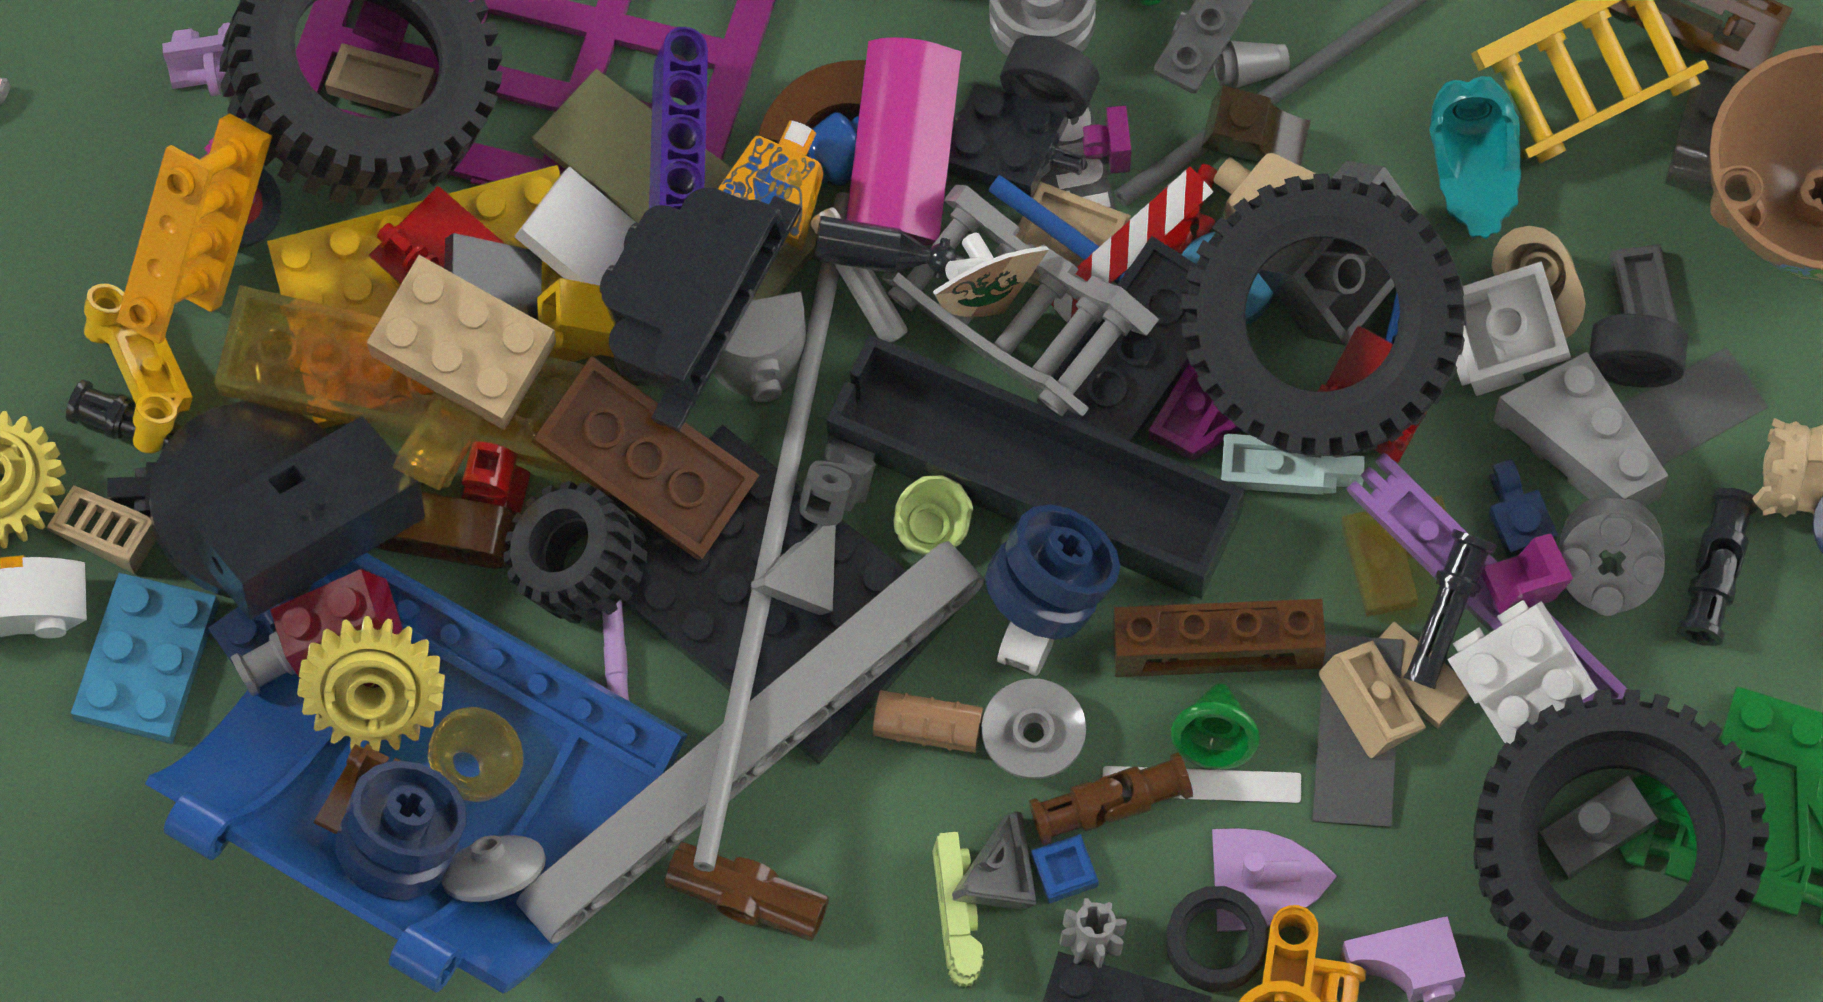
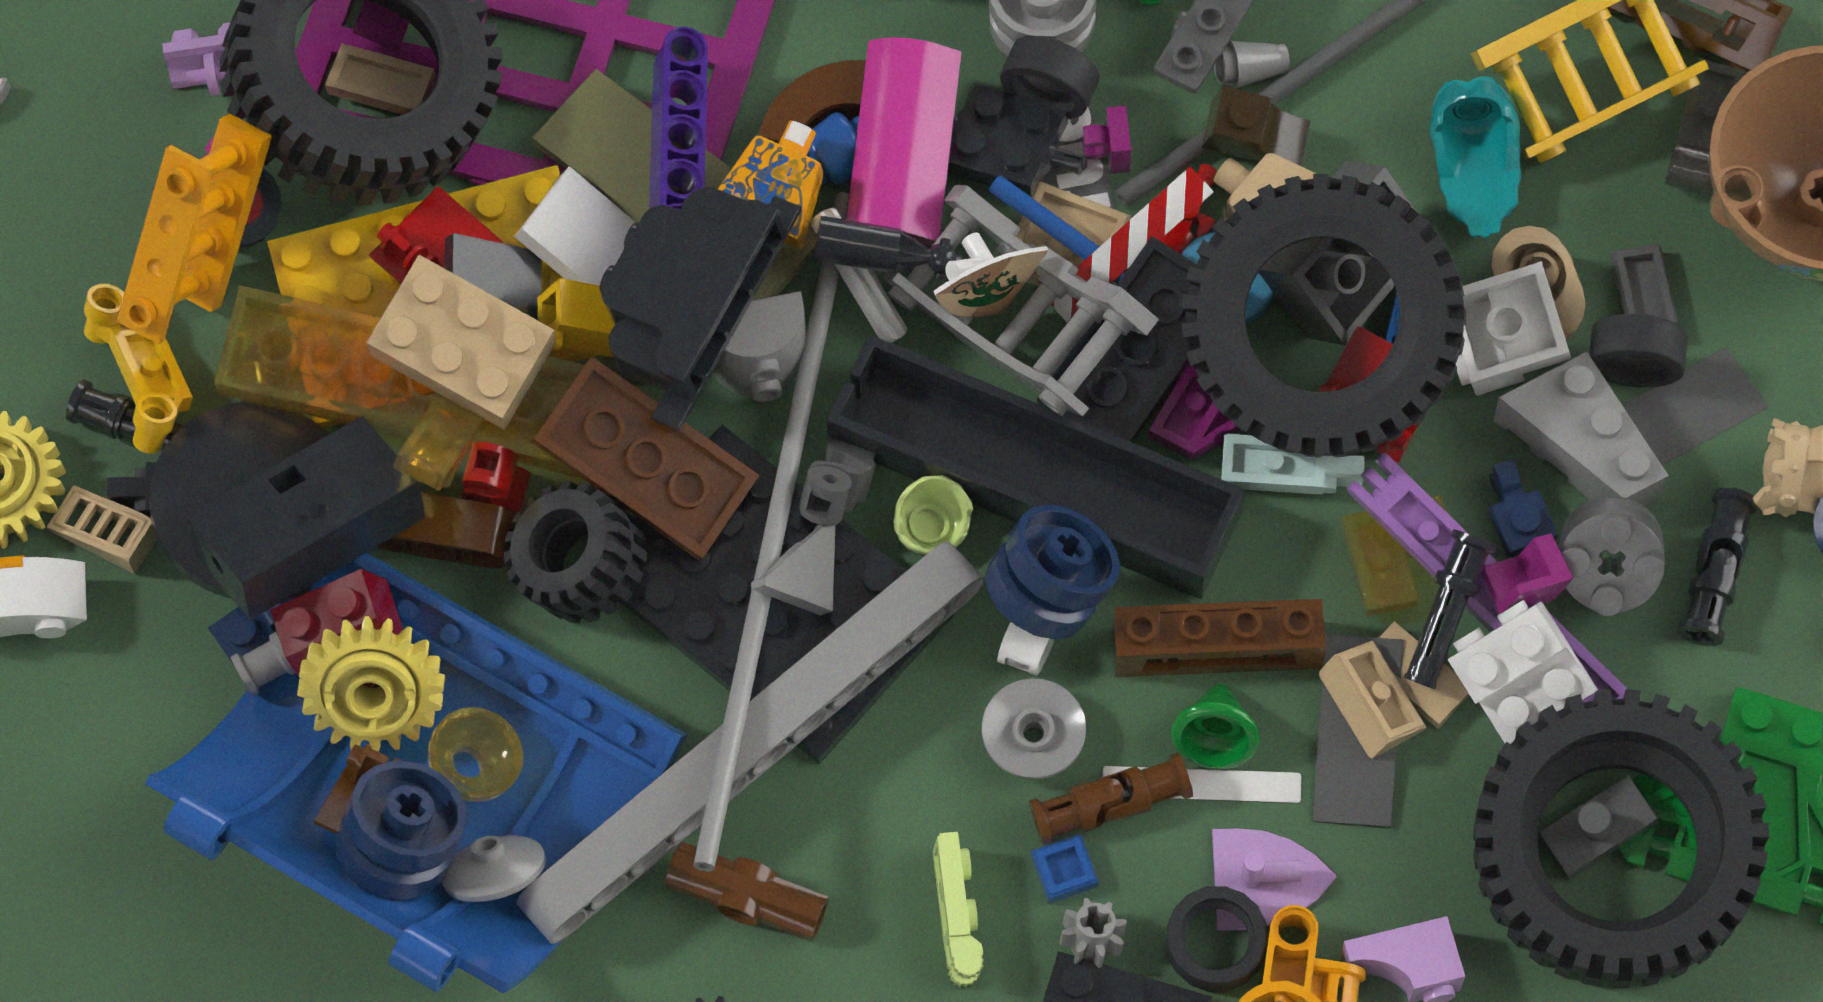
(145, 658): dark azure plate -> none
(615, 652): lavender piece -> none
(928, 721): medium nougat axle -> none
(1001, 870): dark grey tile -> none

